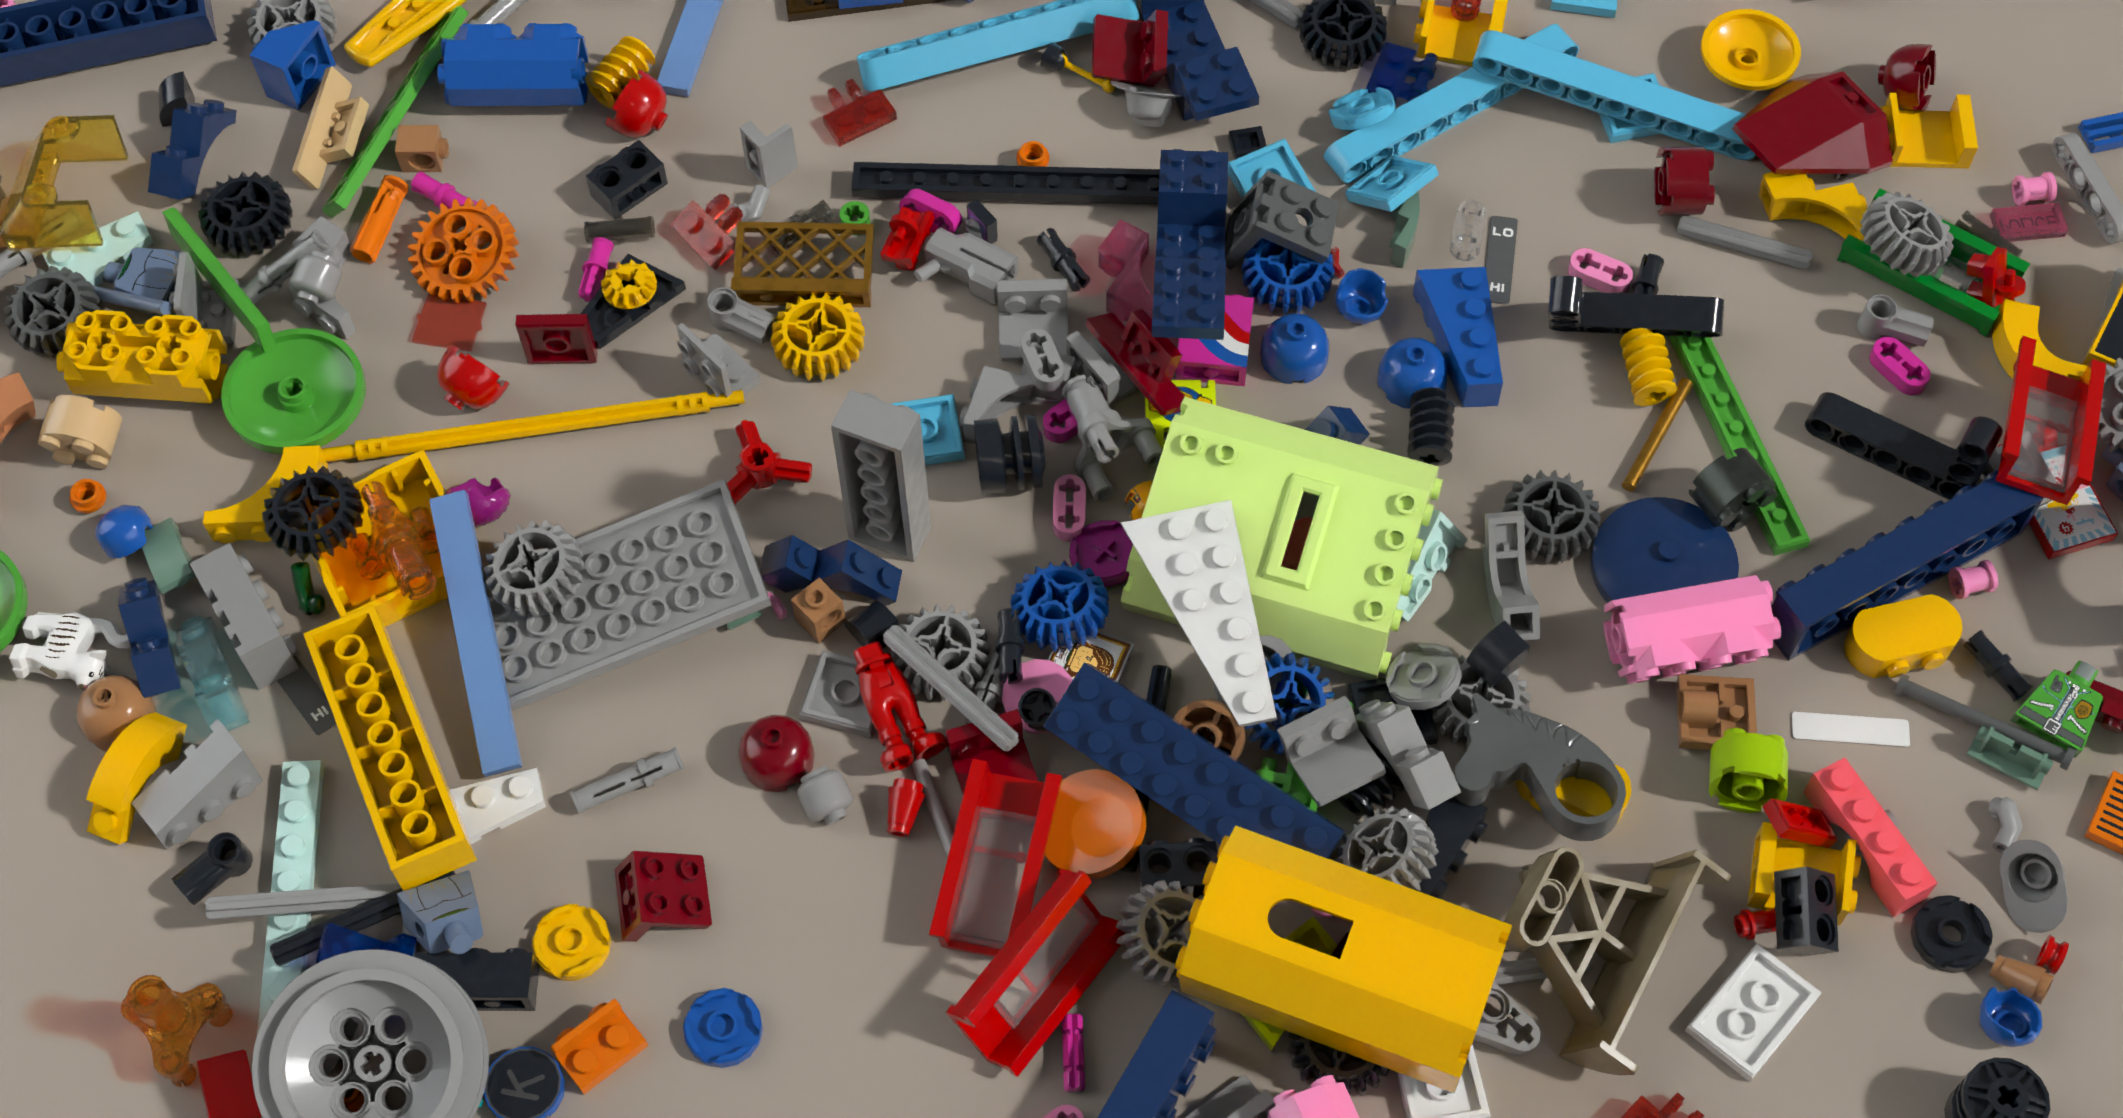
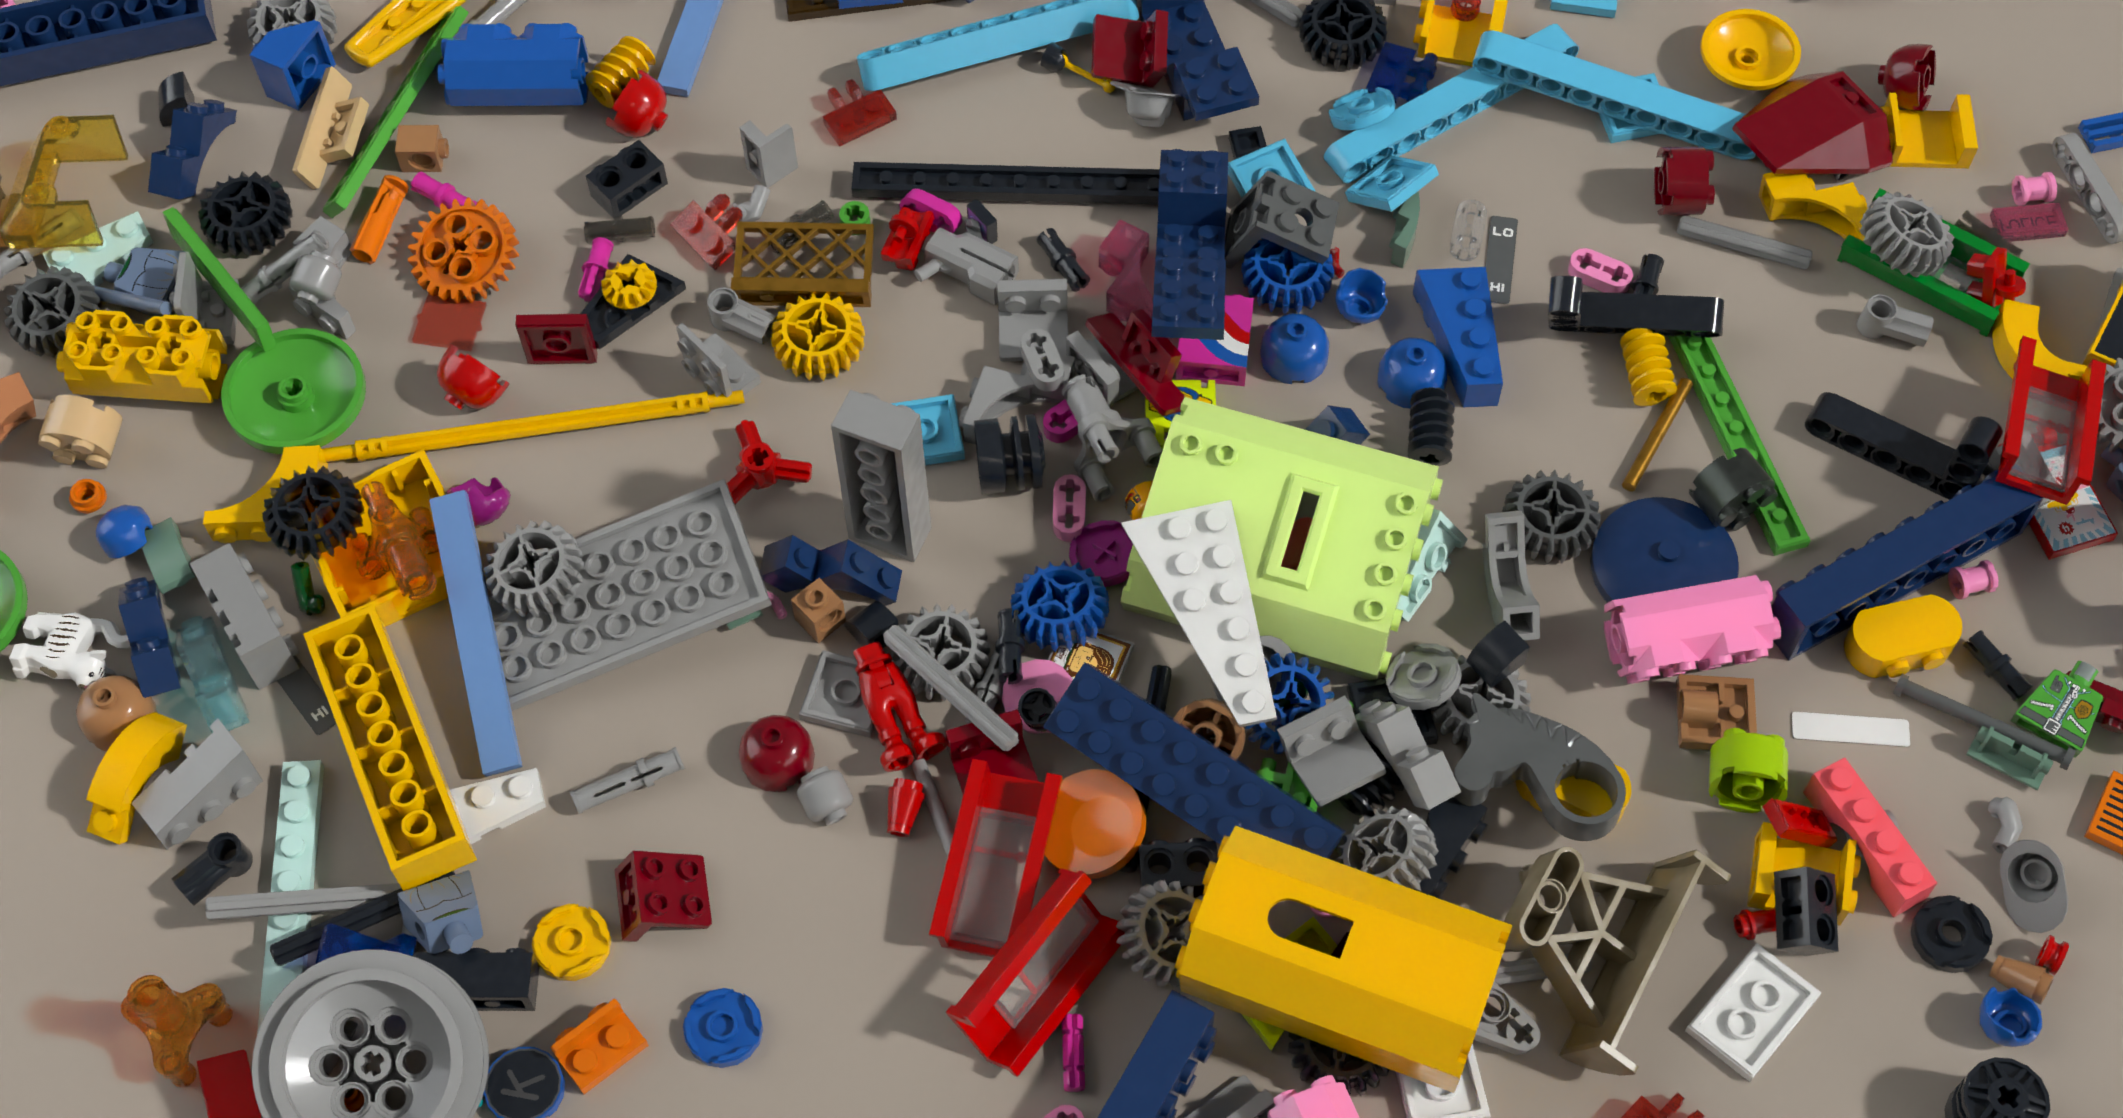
(1032, 150): orange plate -> none
(1900, 365): dark pink beam -> none

